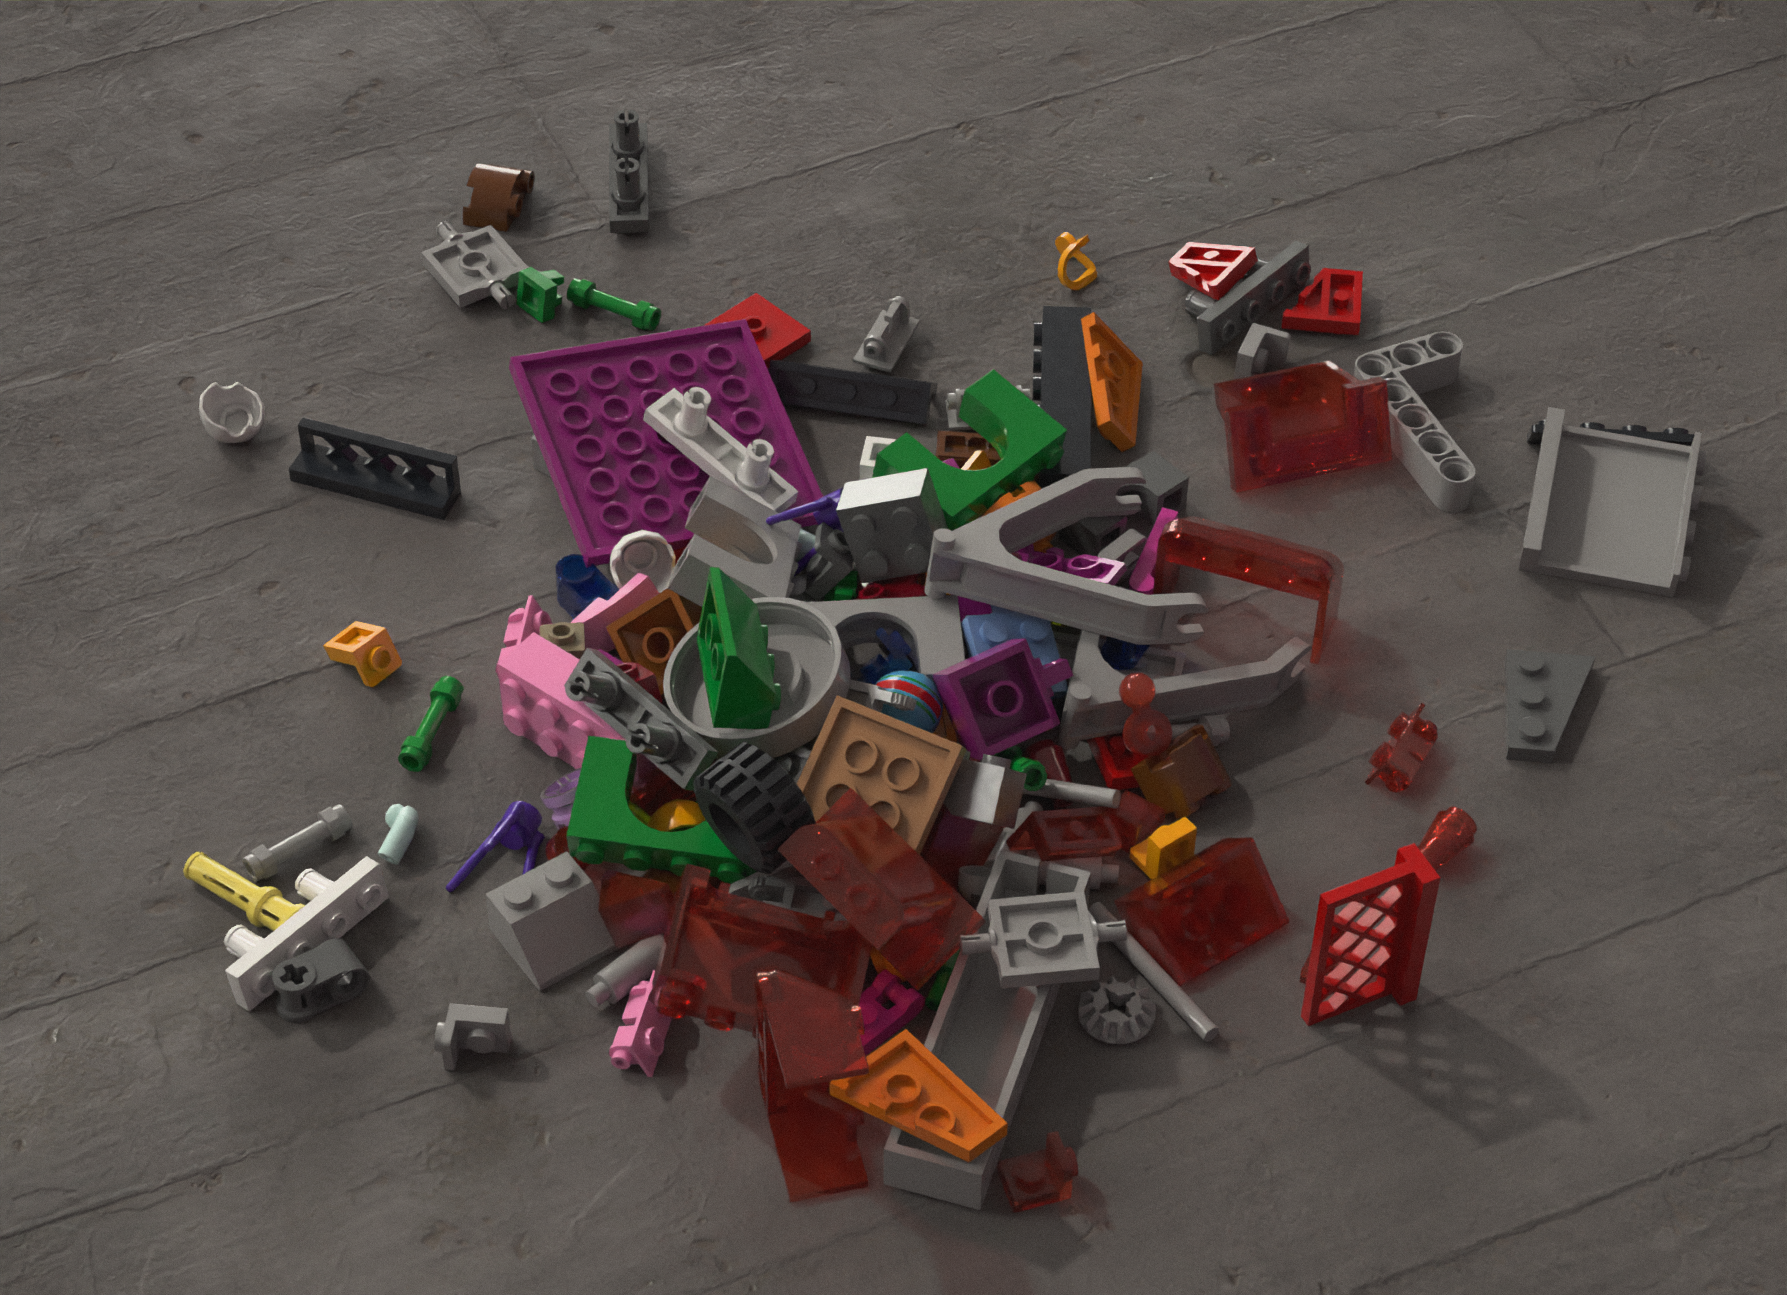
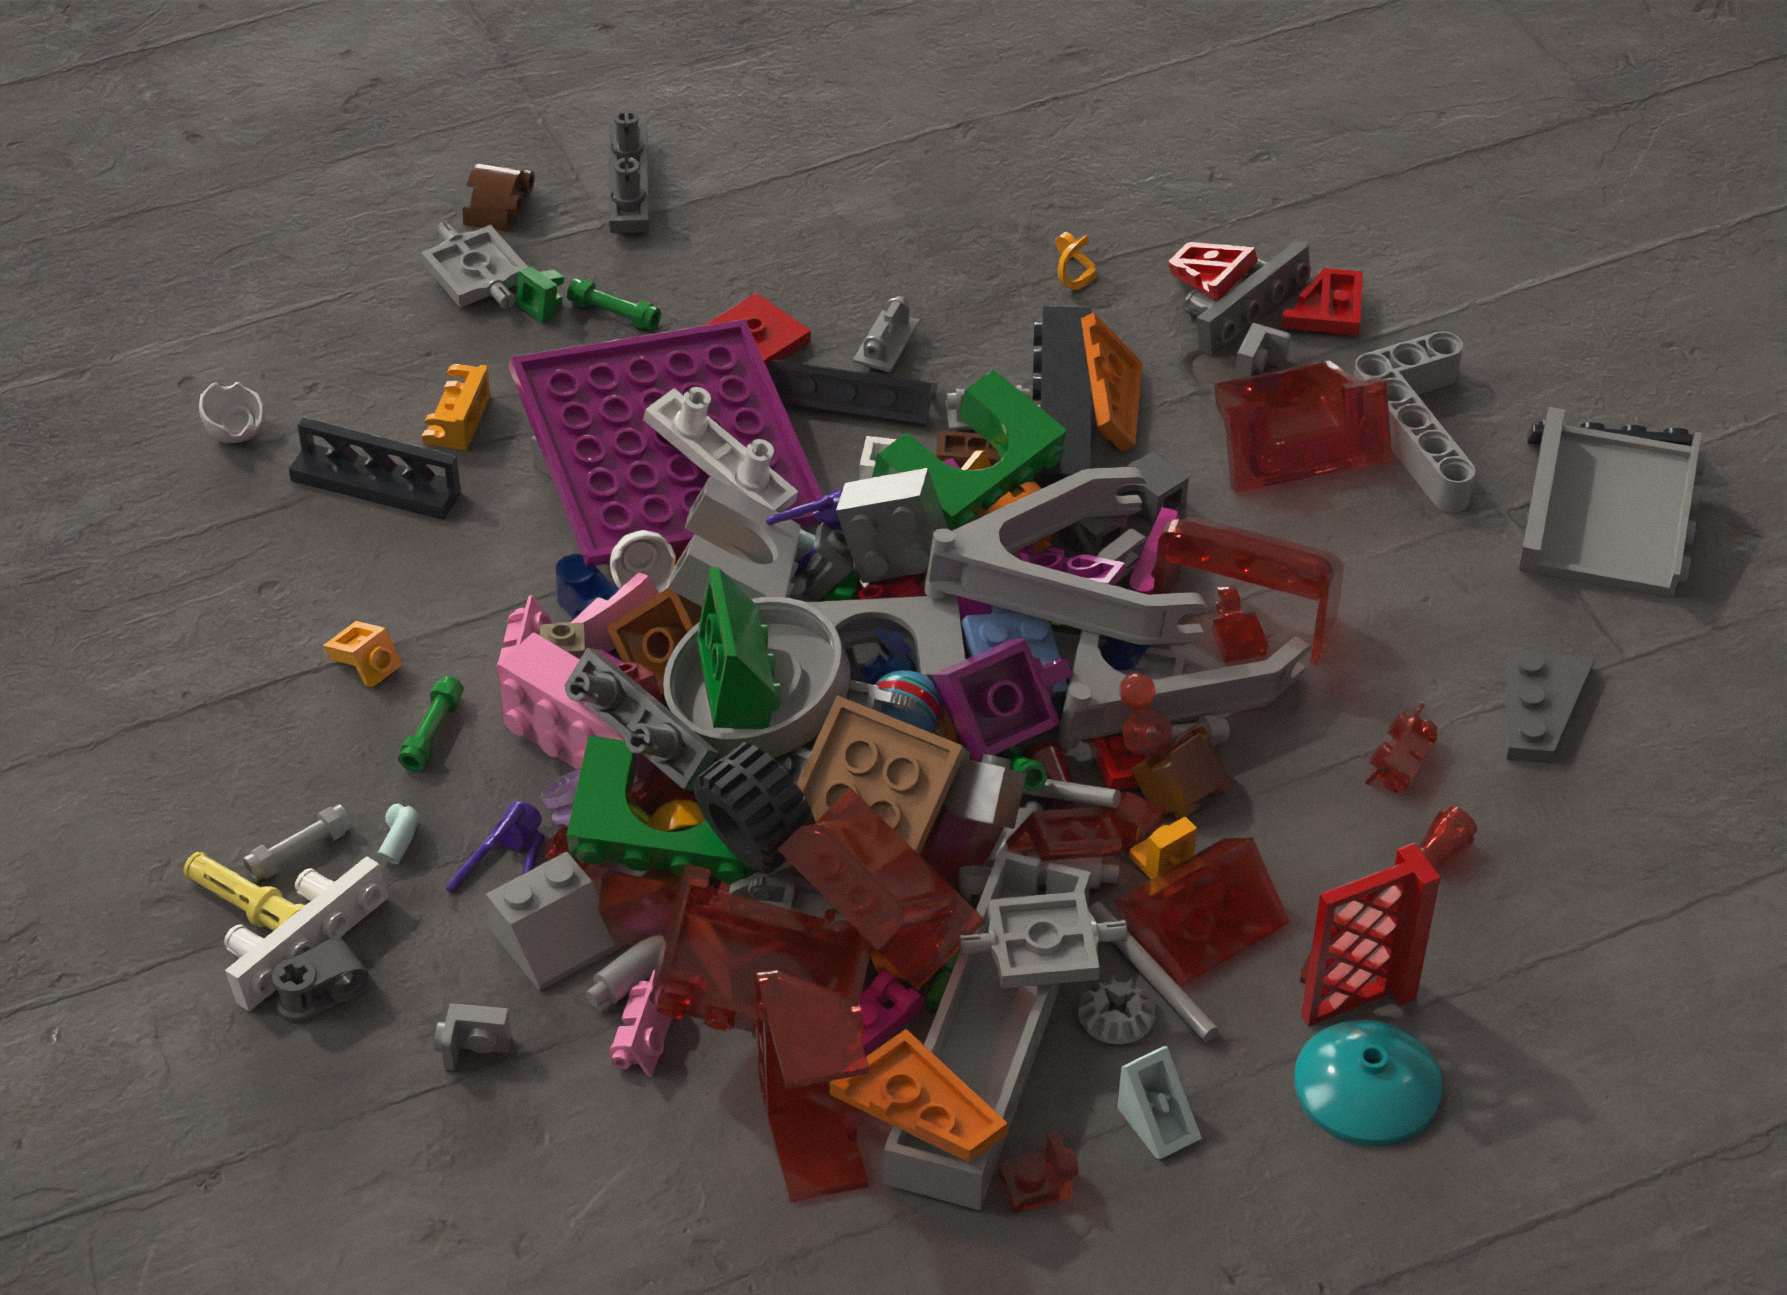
(459, 408): none -> light orange hinge
(1156, 1103): none -> light aqua slope
(1237, 633): none -> clear red plate
(1362, 1099): none -> teal dish

